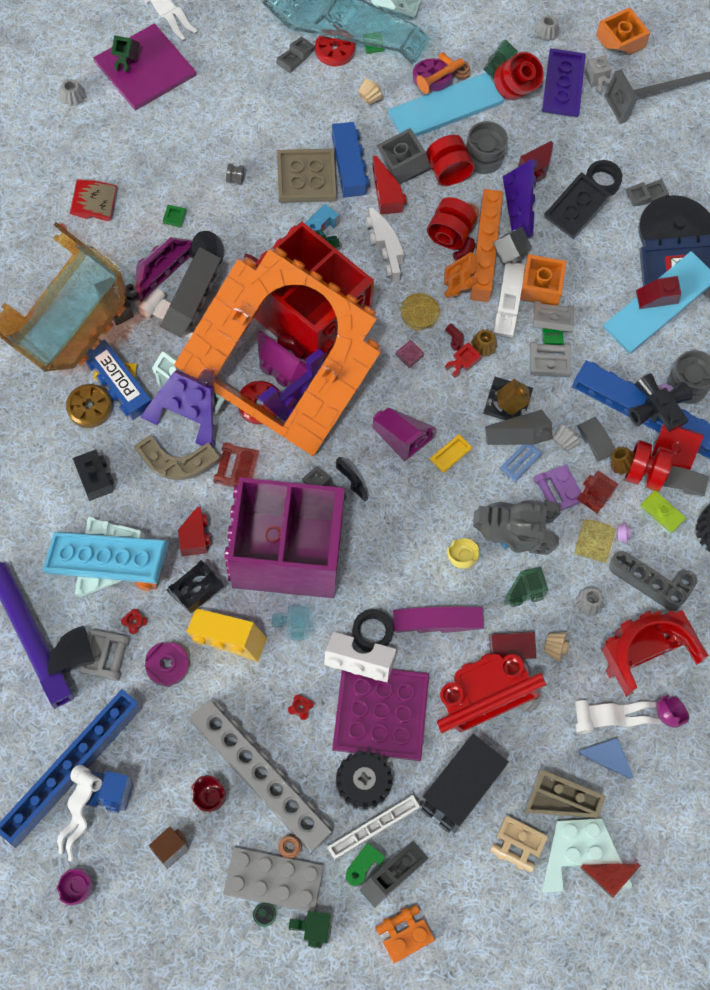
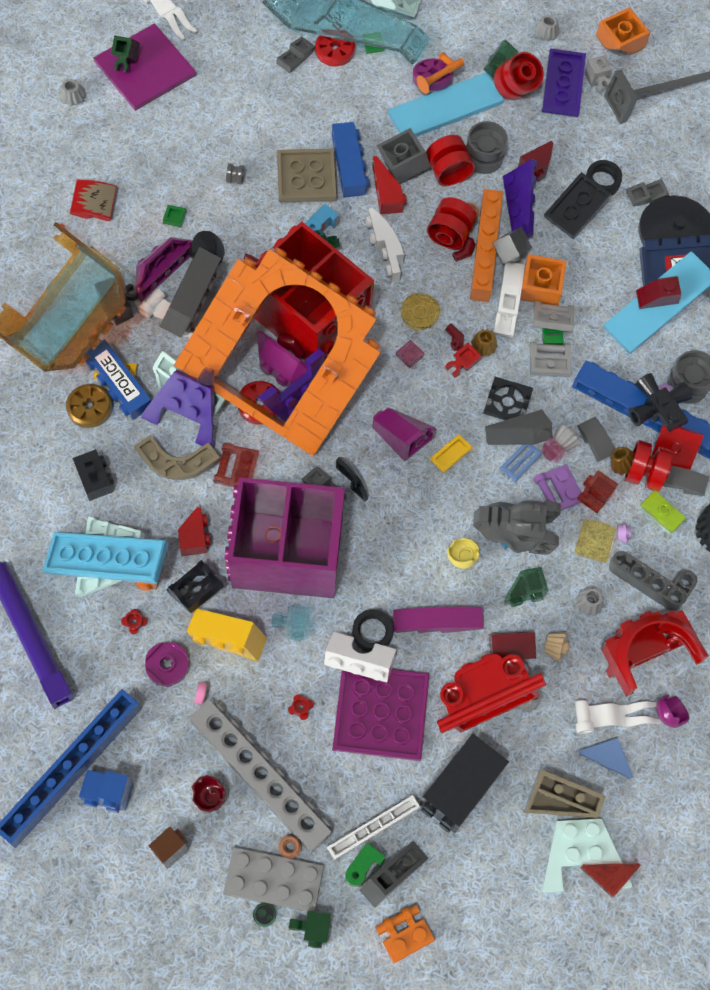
(70, 652): black brick -> none
(74, 886): magenta hair -> none
(86, 783): white flag -> none
(100, 646): light grey plate -> none
(200, 693): none -> bright pink tile
(364, 792): black wheel -> none
(370, 91): tan piece -> none
(460, 271): orange plate -> none
(462, 74): nougat plate -> none
(513, 397): pearl gold brick -> none
(521, 837): tan plate -> none
(552, 451): none -> clear pink plate

